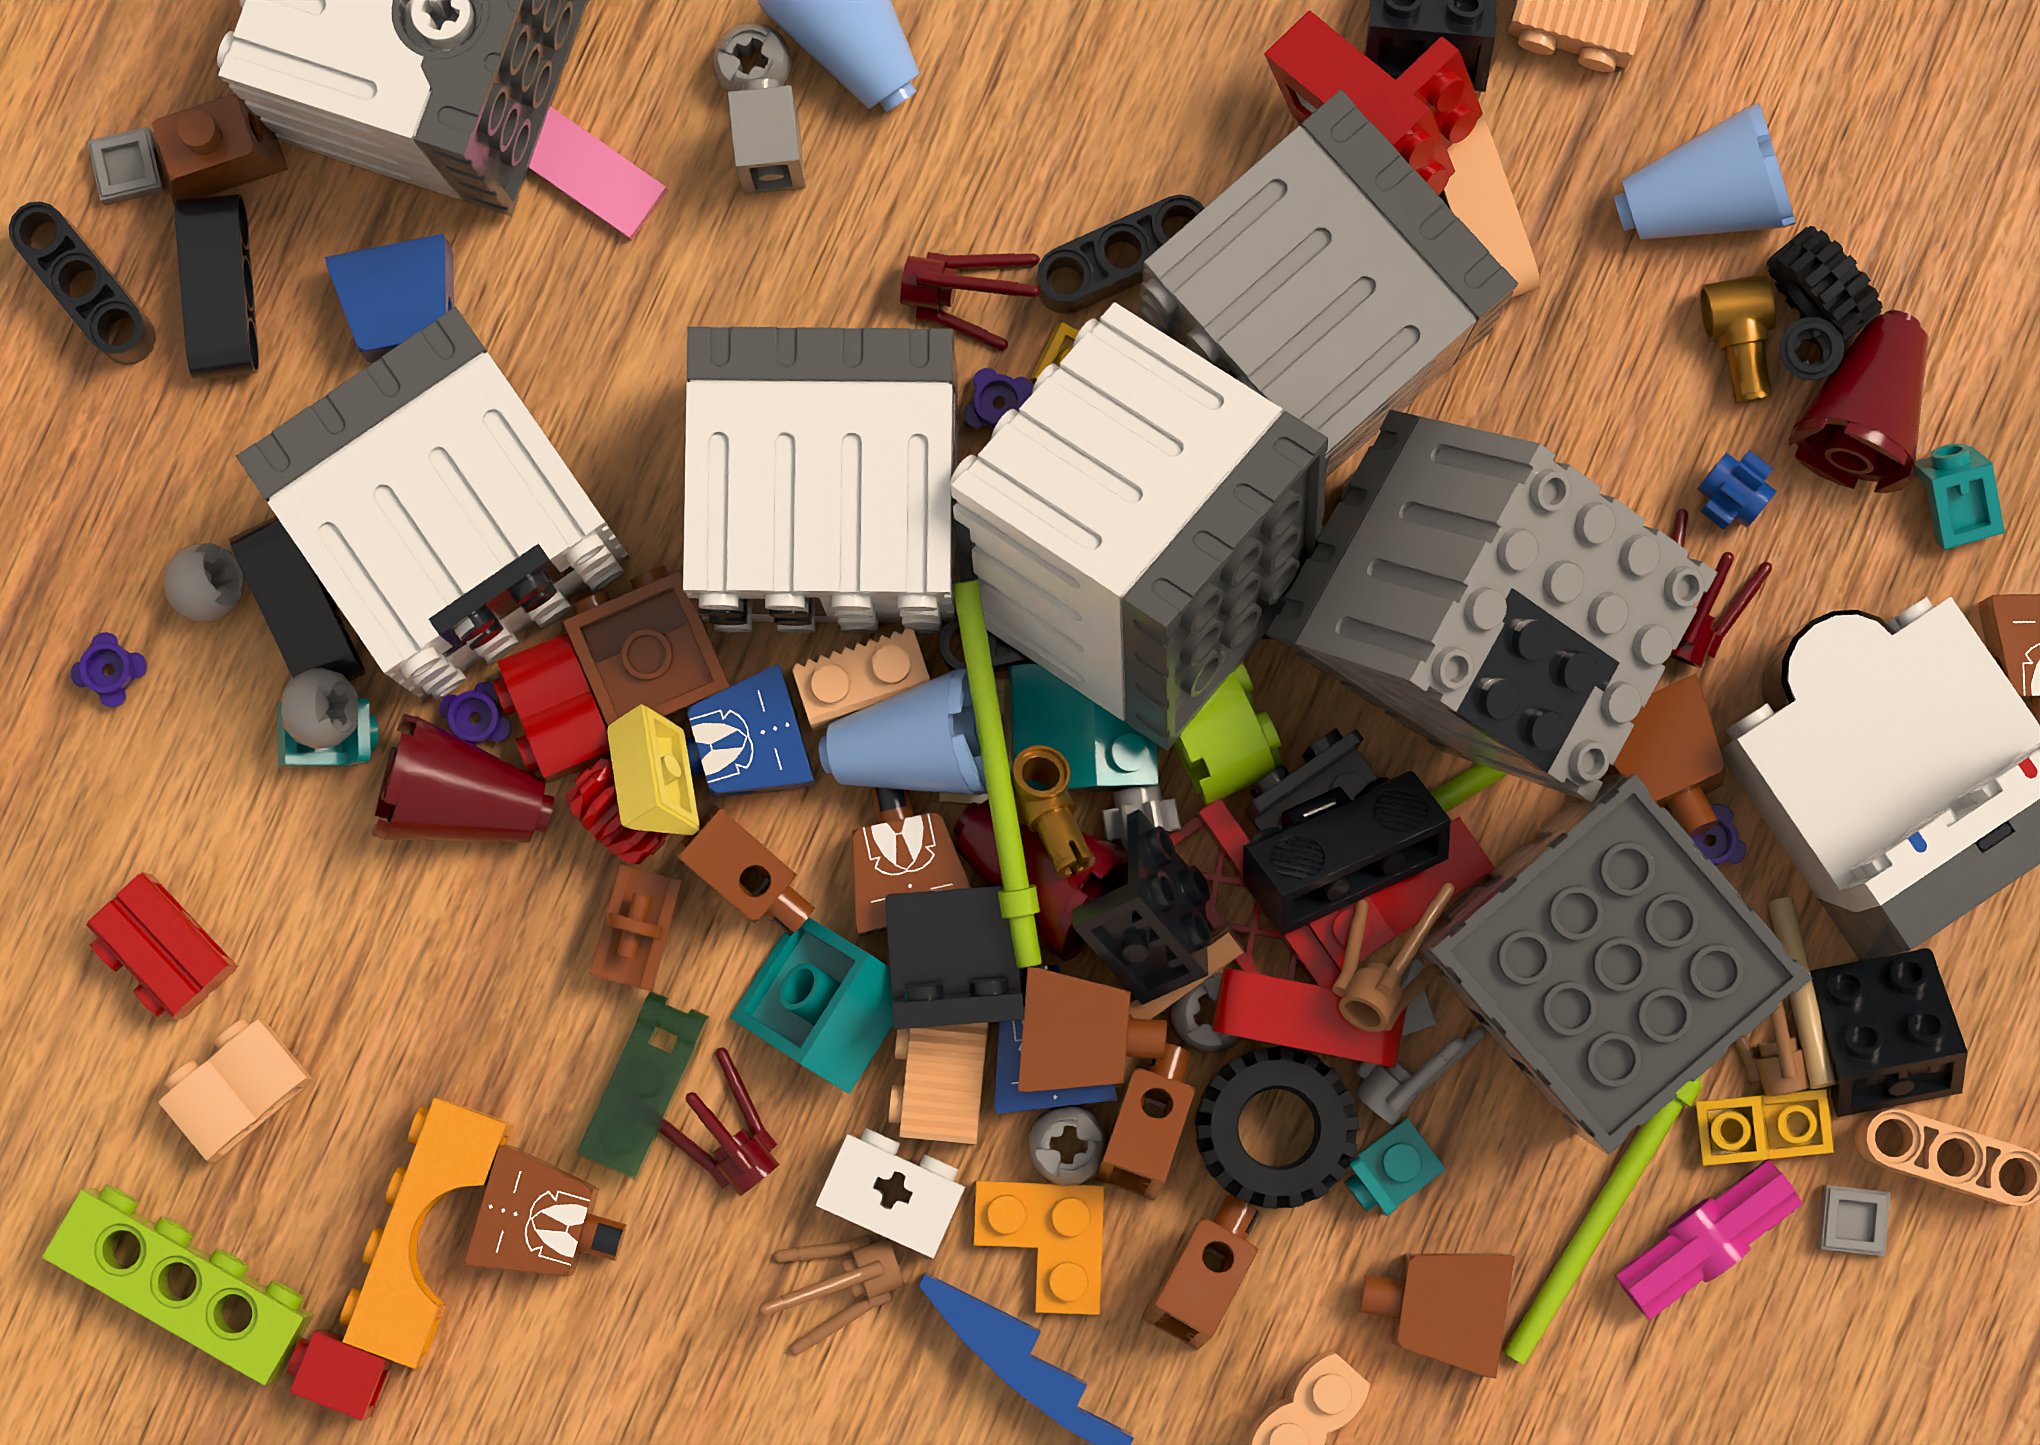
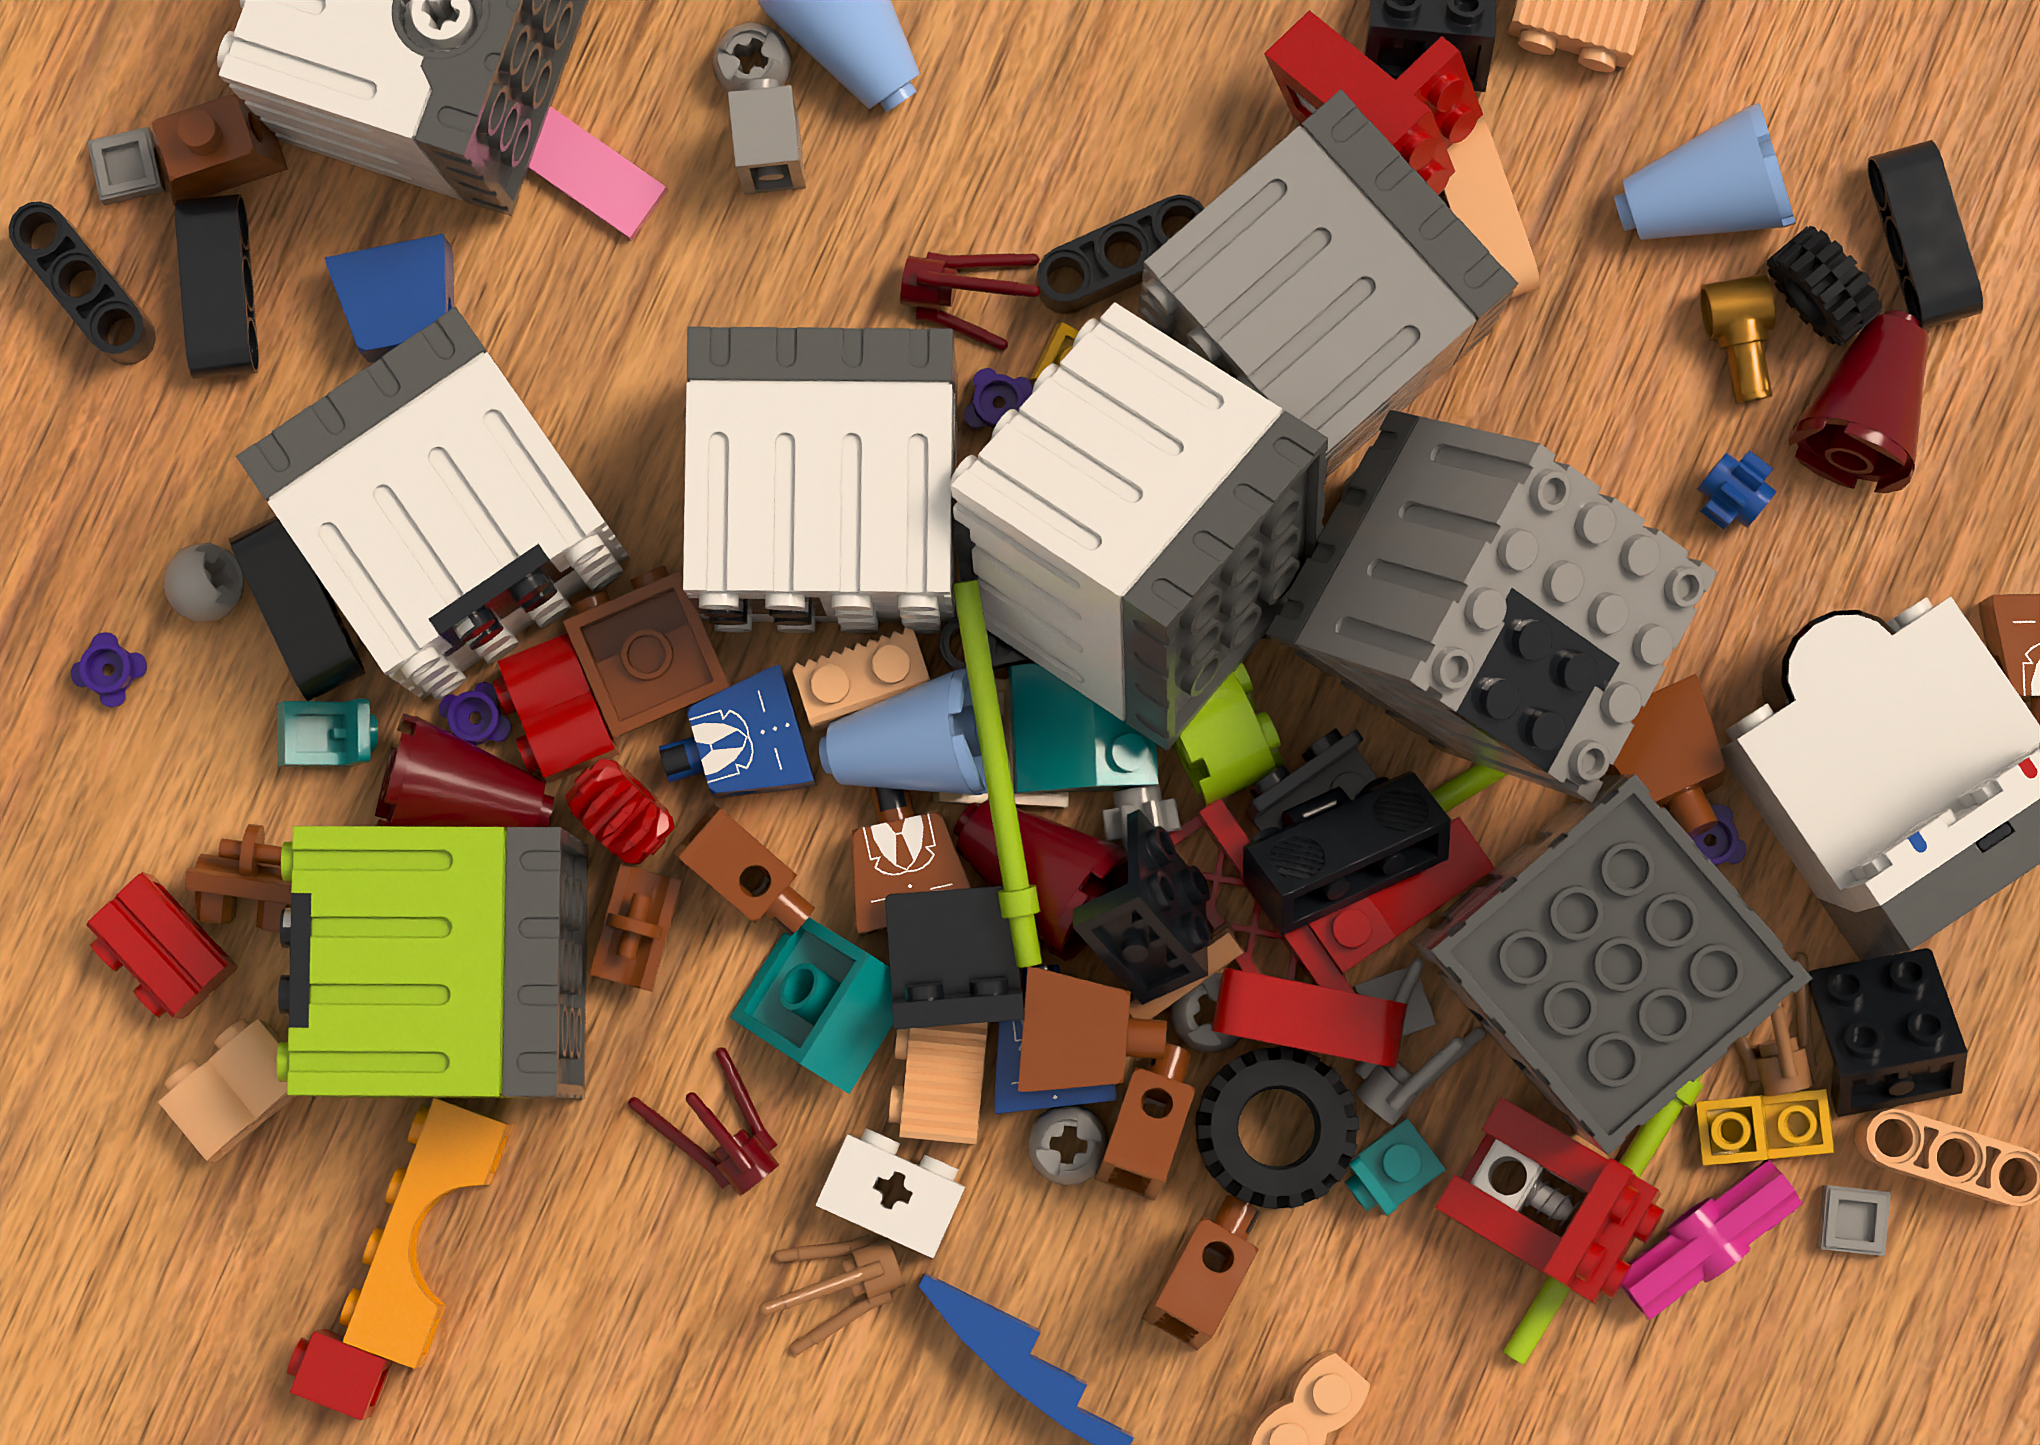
(86, 1251): lime brick -> none
(244, 871): none -> dark orange hips
(319, 708): light grey piece -> none
(434, 962): none -> lime piece
(539, 1219): dark orange torso -> none
(642, 1088): clear green plate -> none
(652, 773): light yellow slope -> none
(1050, 810): pearl gold pin -> none
(1062, 1225): light orange plate -> none
(1374, 994): medium nougat plant -> none
(1446, 1306): dark orange torso -> none
(1602, 1230): none -> red brick
(1699, 637): dark red plant -> none
(1804, 1001): tan bar -> none
(1820, 333): black cone -> none
(1925, 234): none -> black beam
(1961, 495): teal bracket -> none

